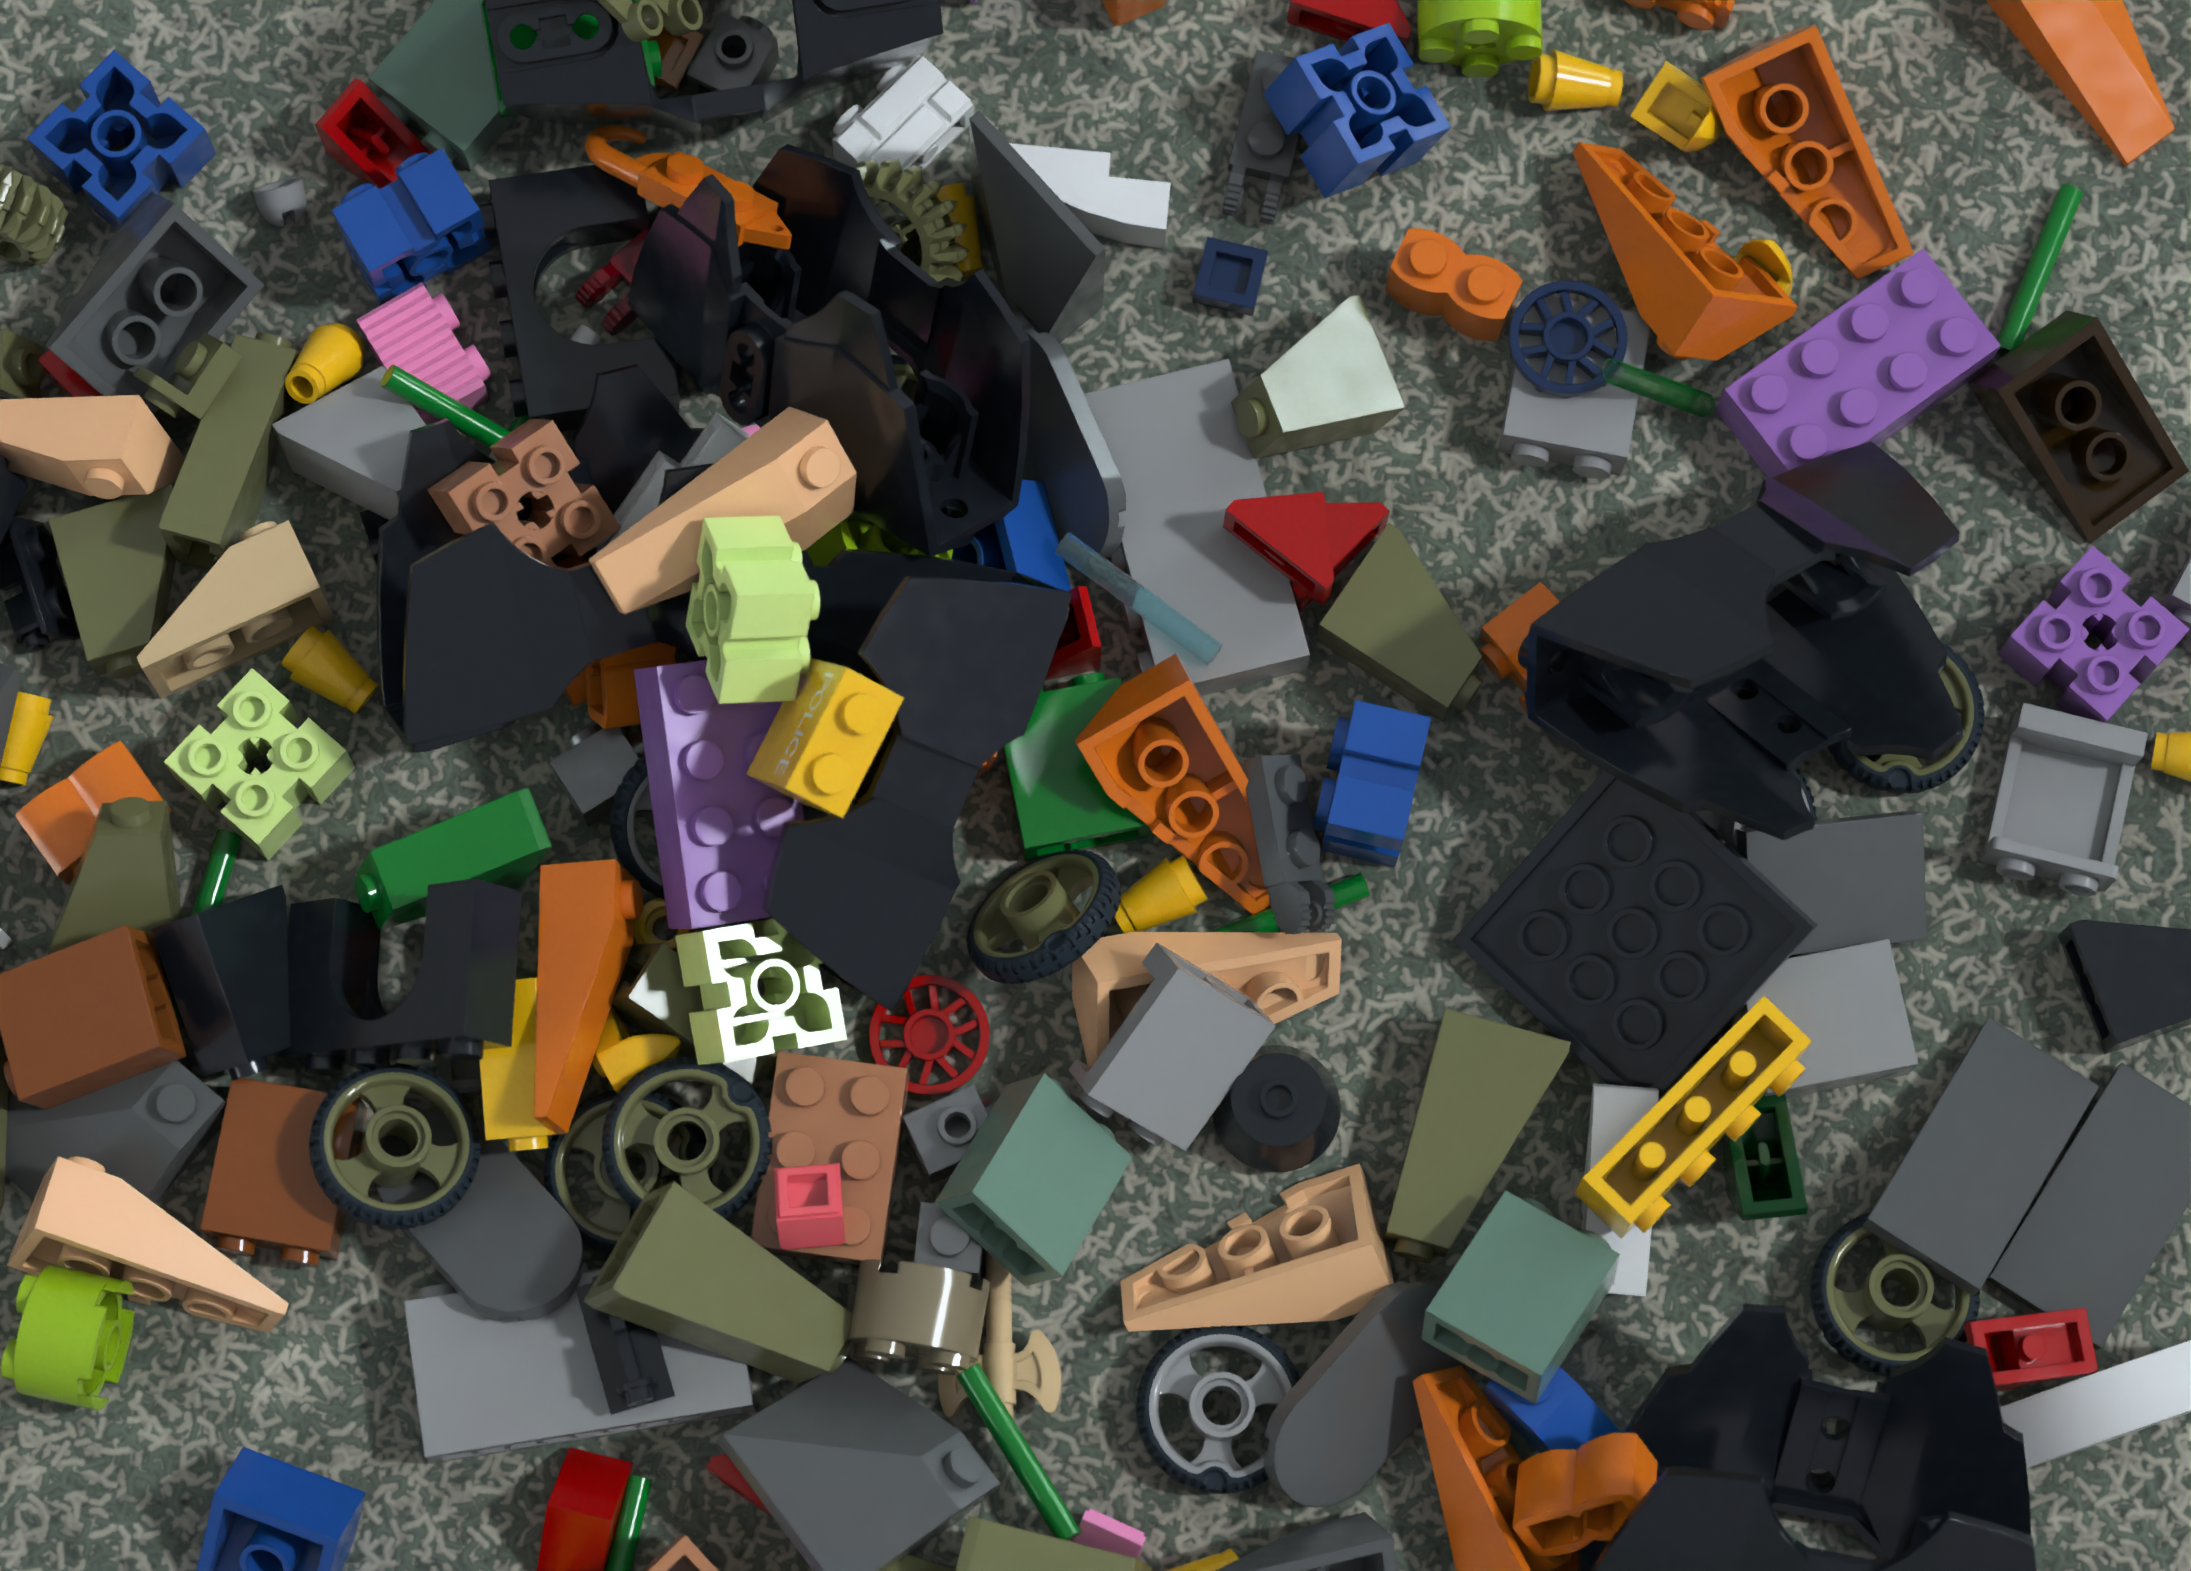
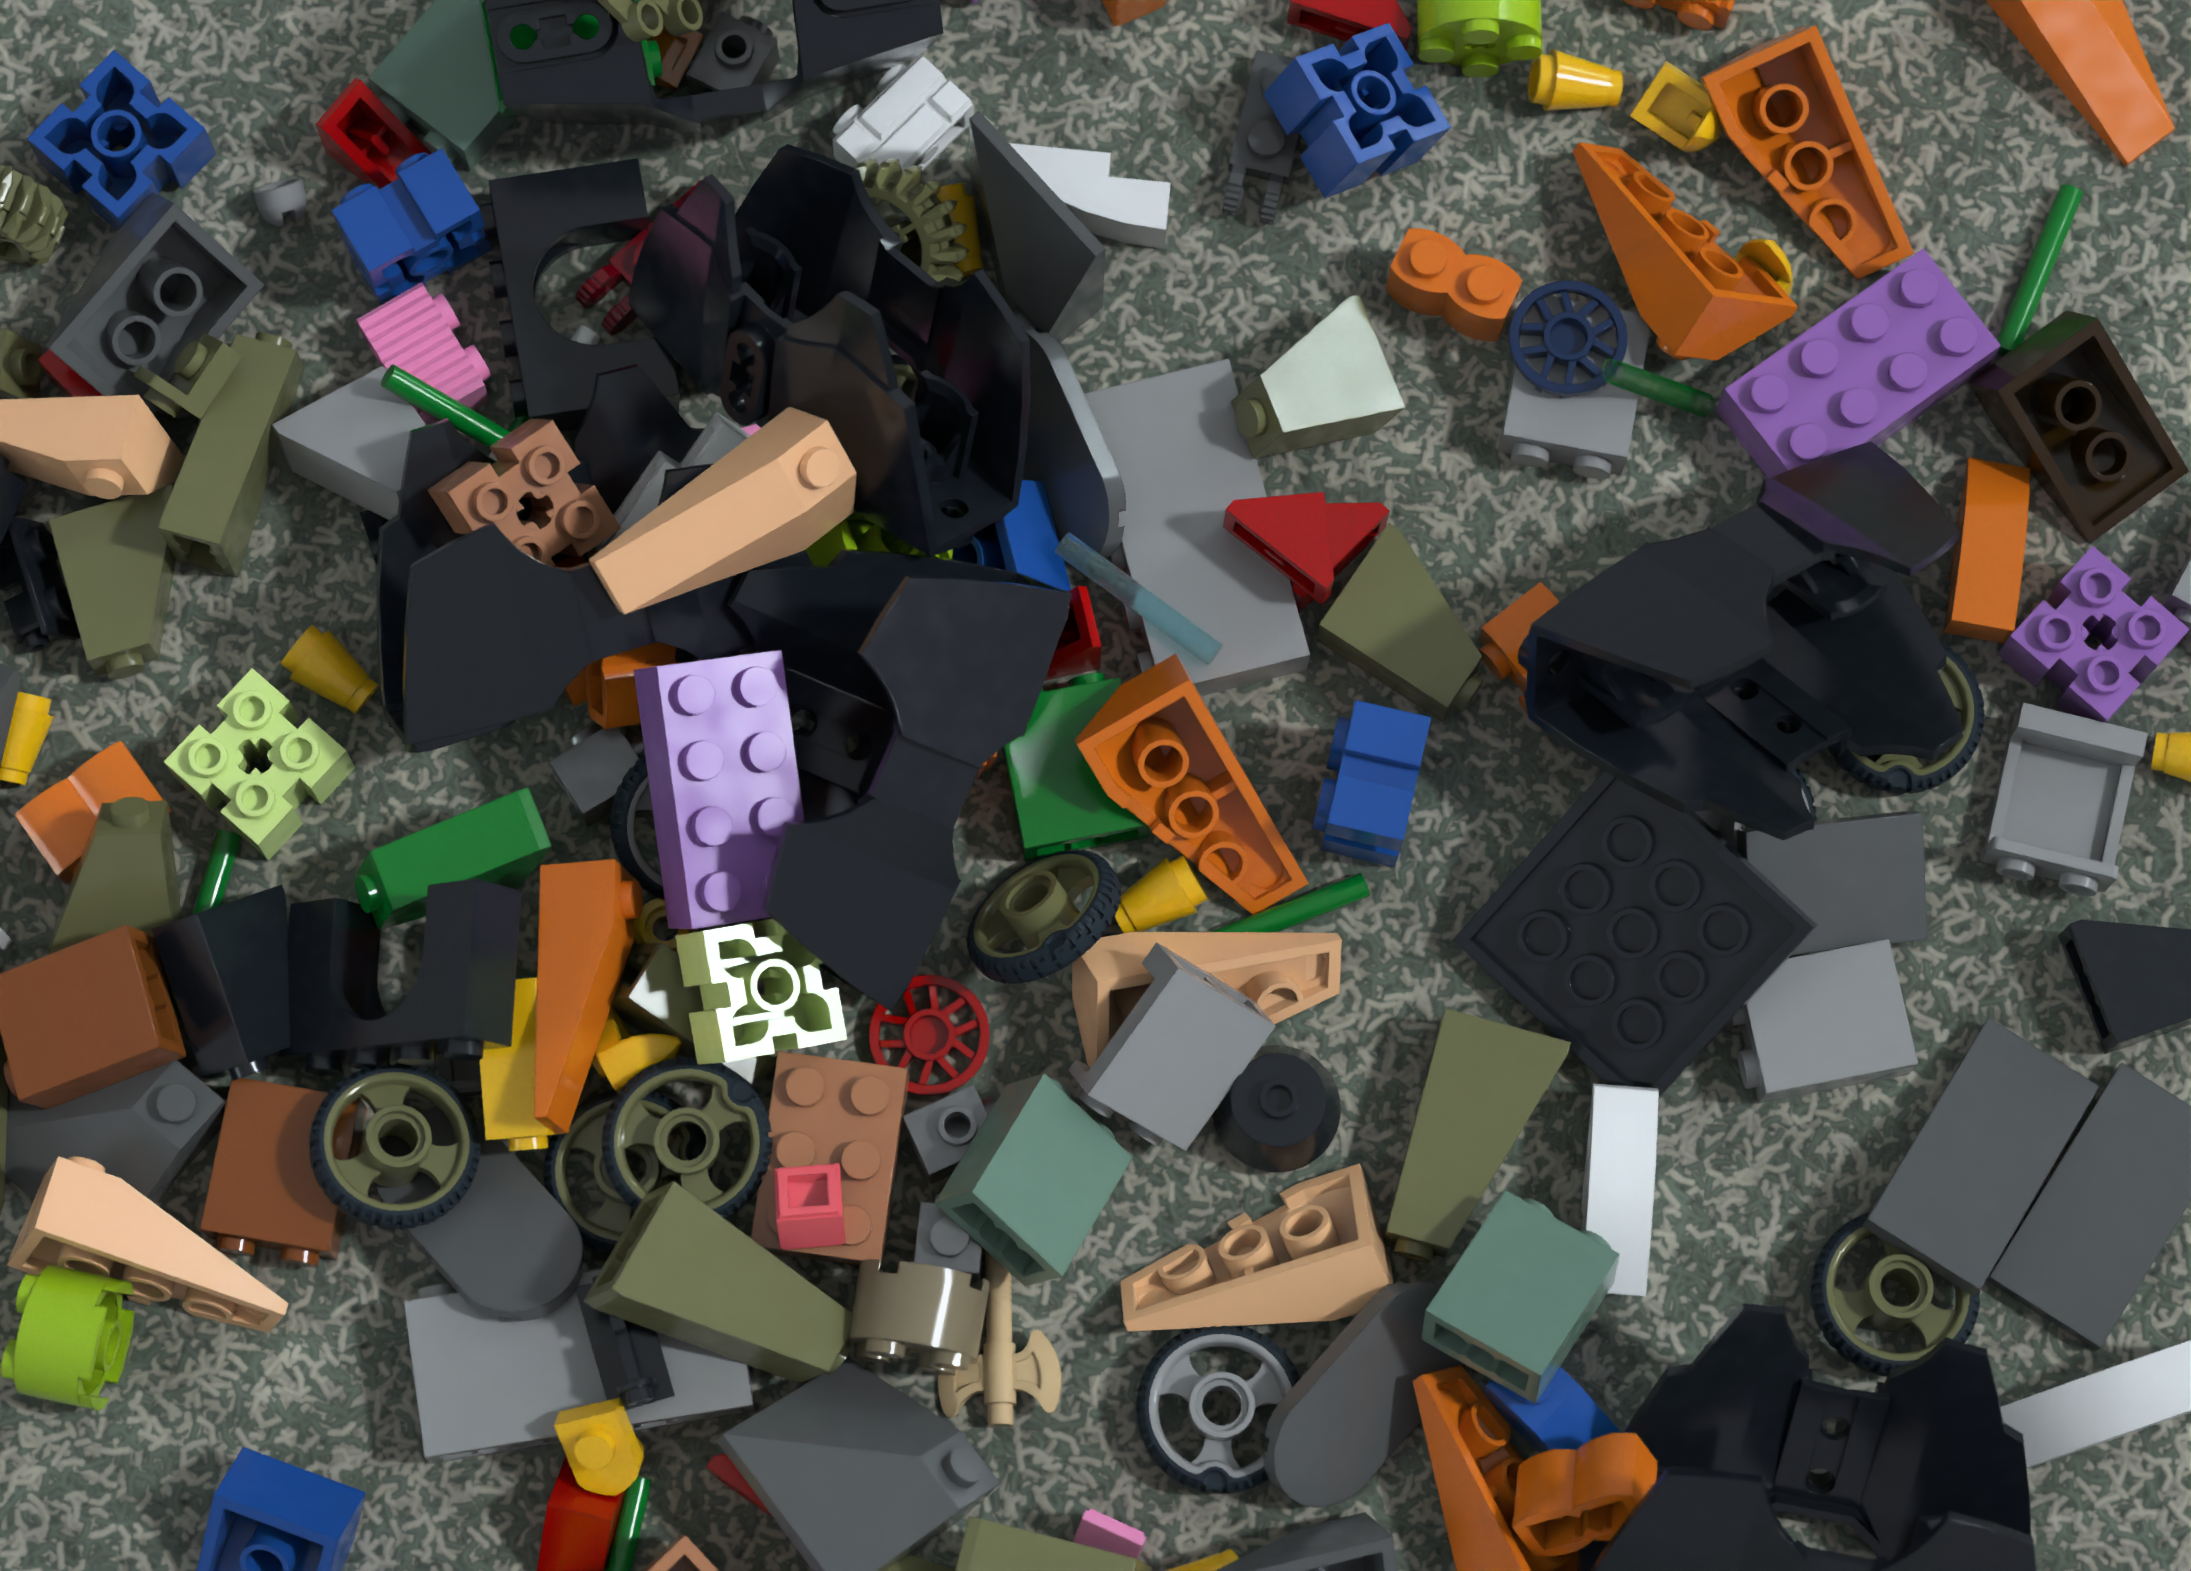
(241, 608): tan slope -> none
(326, 361): yellow cone -> none
(600, 1446): none -> yellow plate
(673, 177): orange plate -> none
(751, 609): yellowish green brick -> none
(825, 737): yellow brick -> none
(1018, 1453): green bar -> none
(1230, 276): dark blue plate -> none
(1288, 843): dark grey hinge -> none
(1692, 1117): yellow brick -> none
(1764, 1166): dark green slope -> none
(1989, 551): none -> orange slope
(2036, 1347): red slope -> none

